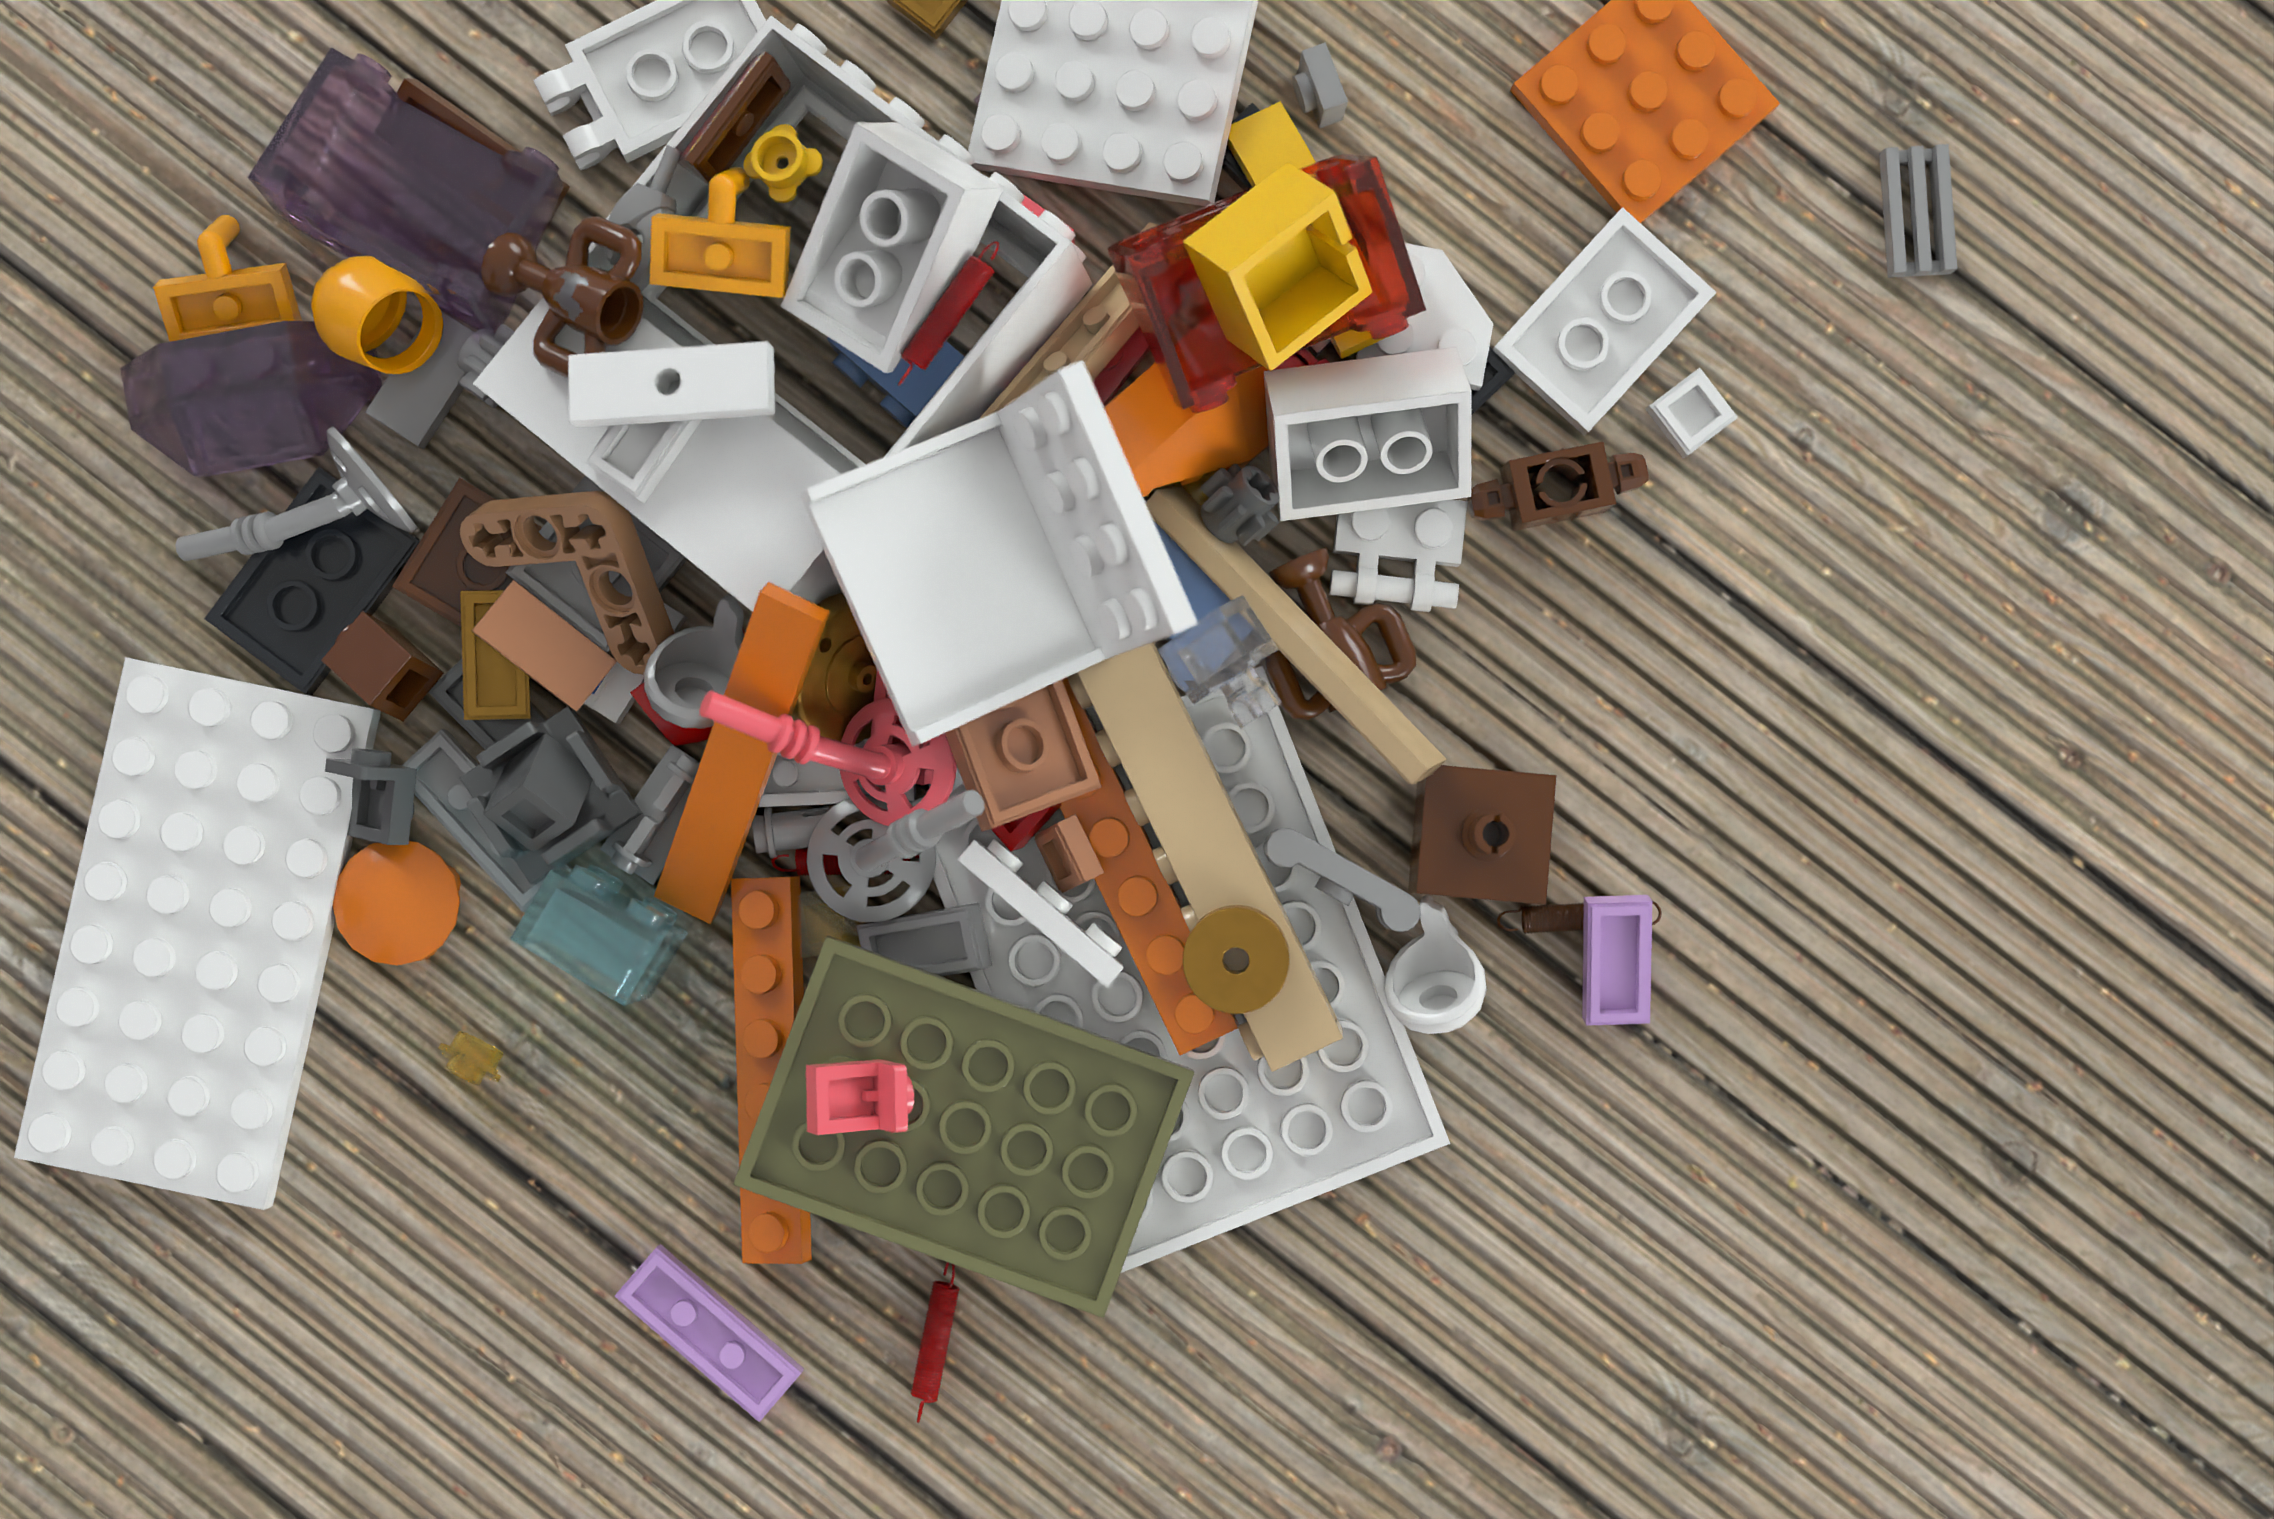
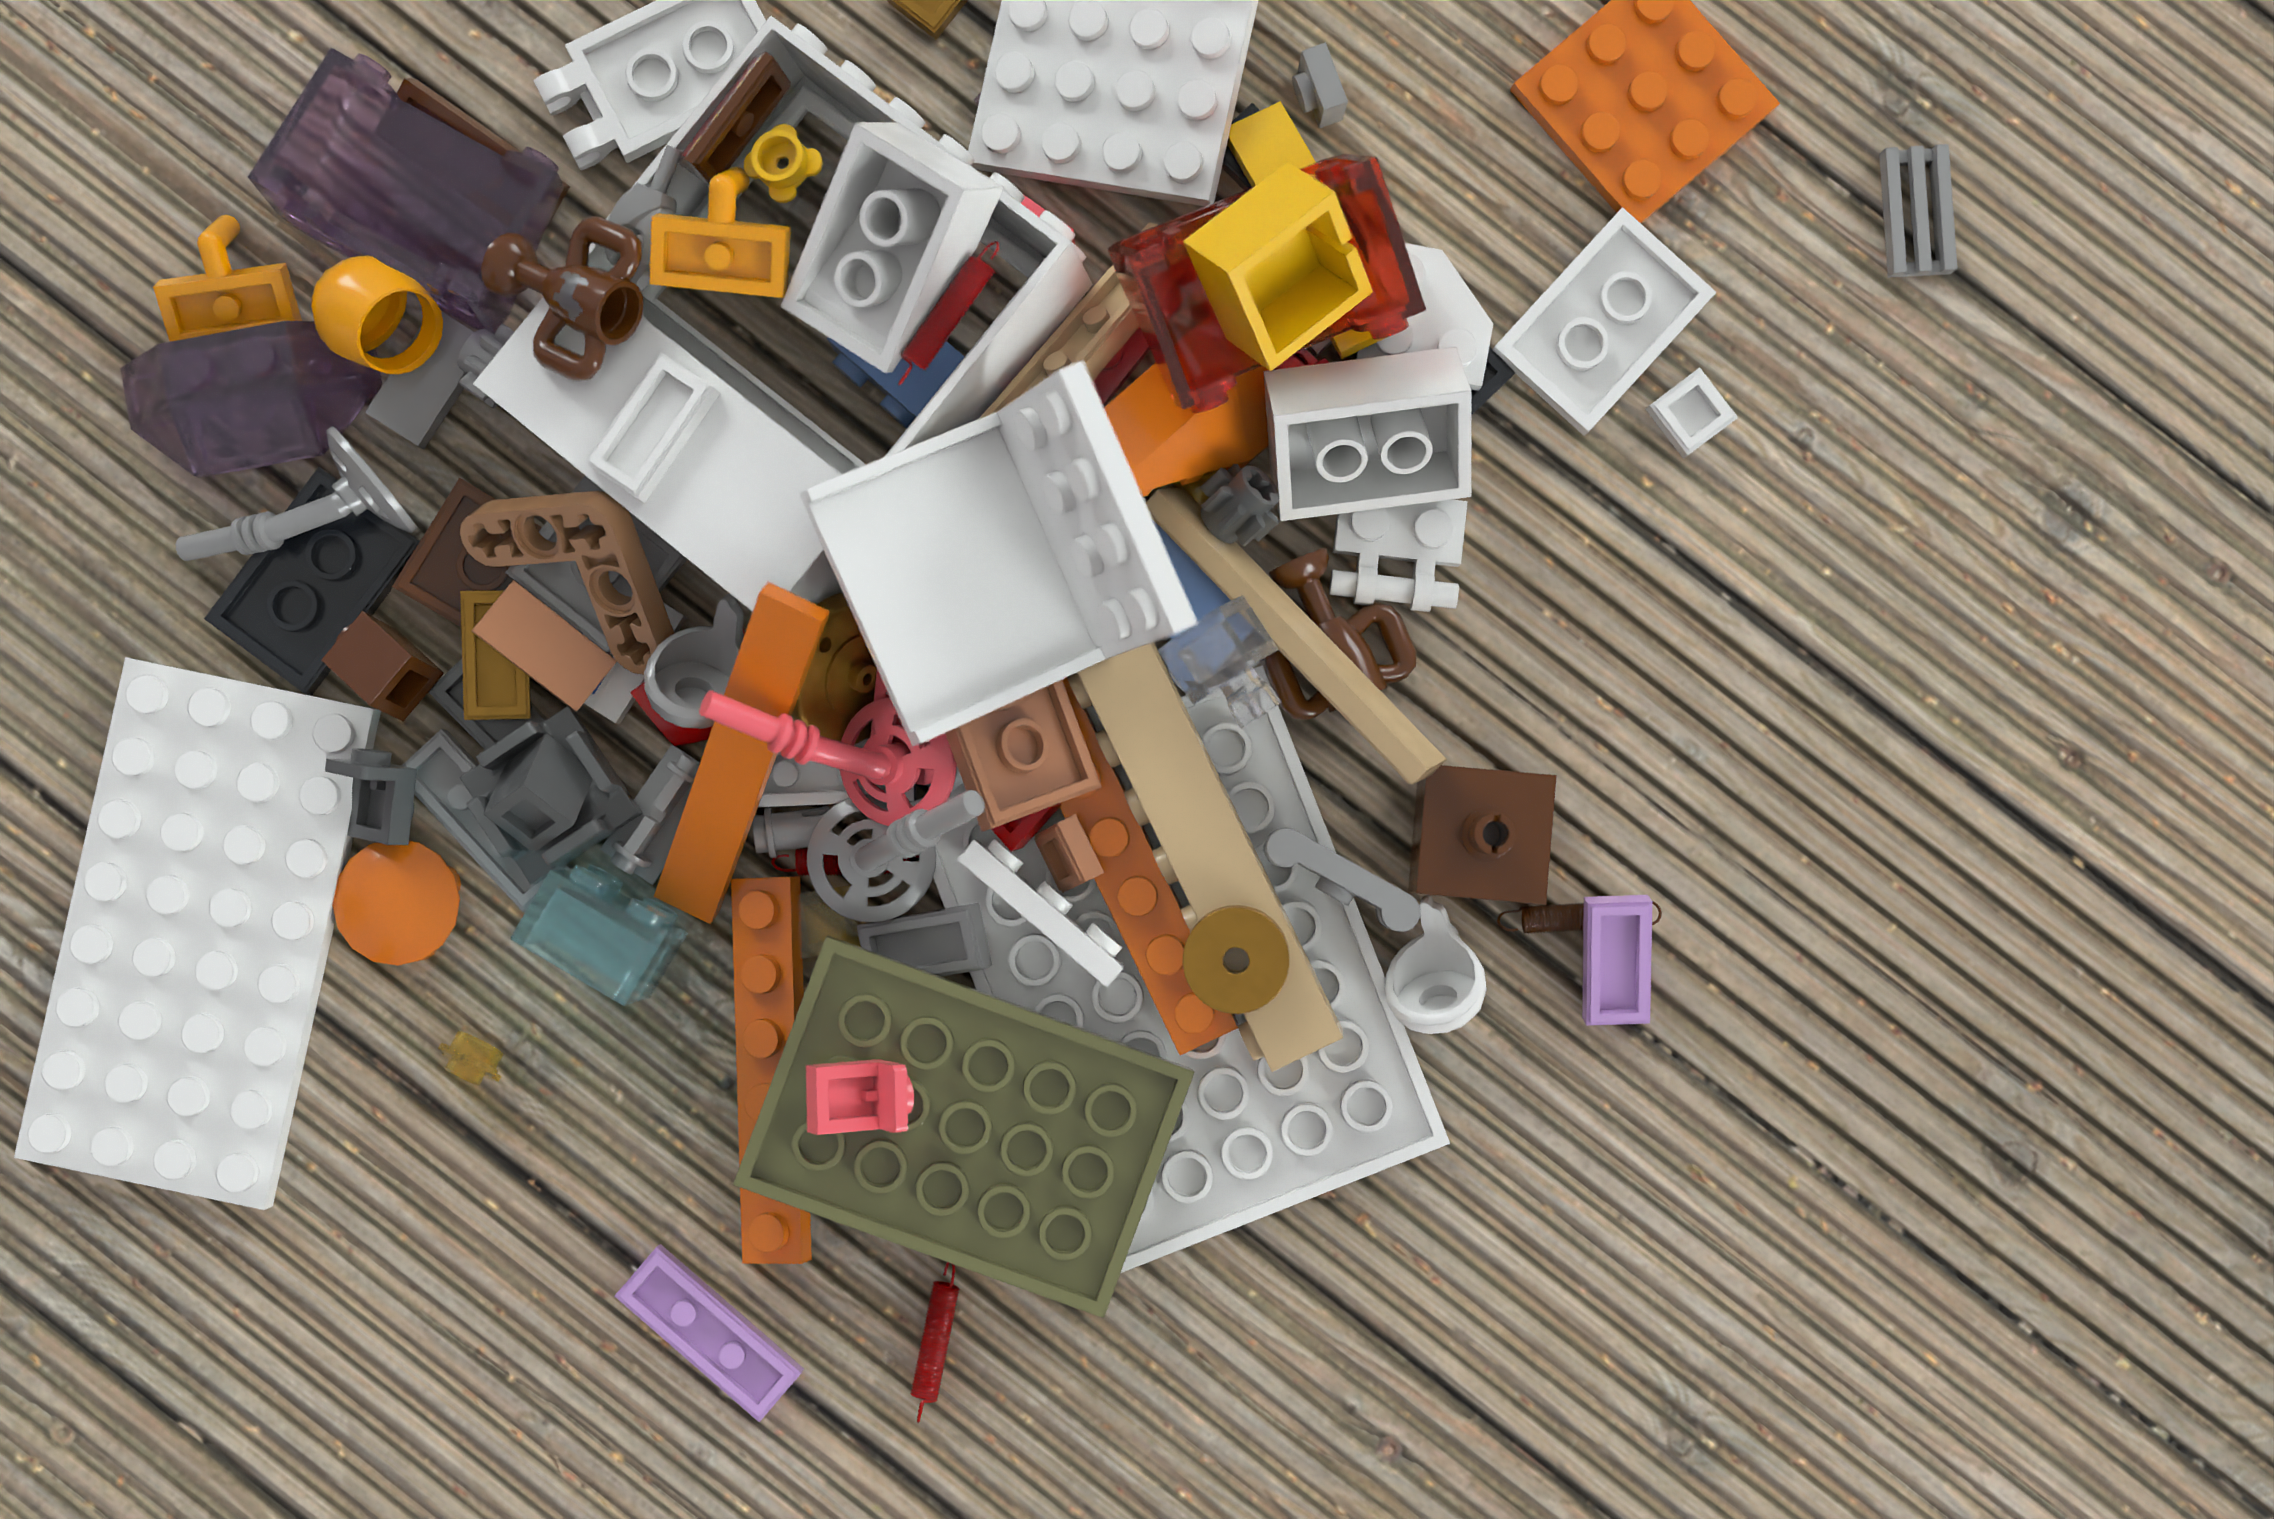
(635, 384): white tile -> none
(1599, 479): reddish brown piece -> none

